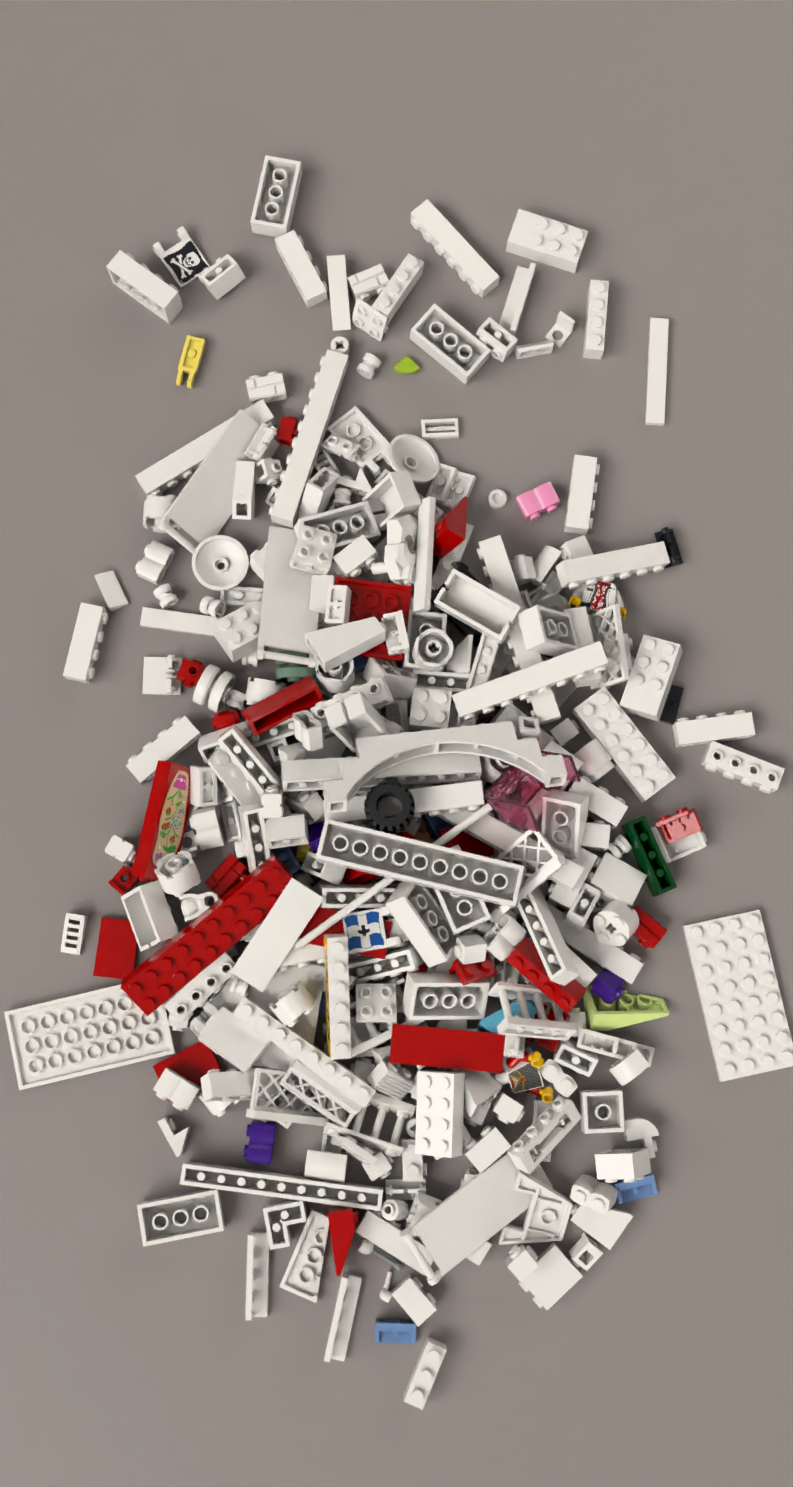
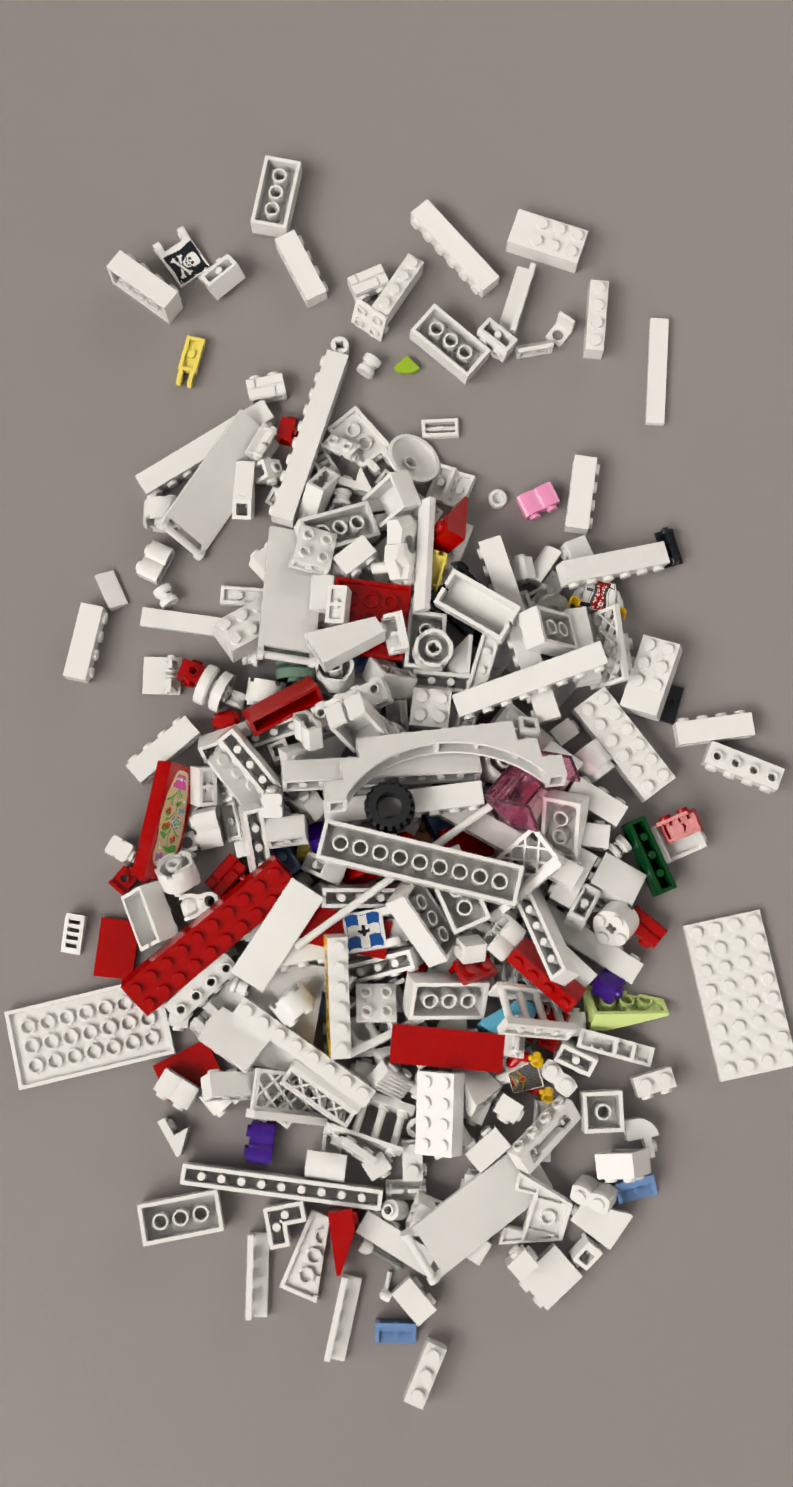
(214, 607): white wheel -> none
(217, 551): white dish -> none
(338, 292): white slope -> none
(440, 562): none -> light yellow hinge
(629, 1067): white brick -> none
(653, 1081): none -> white brick

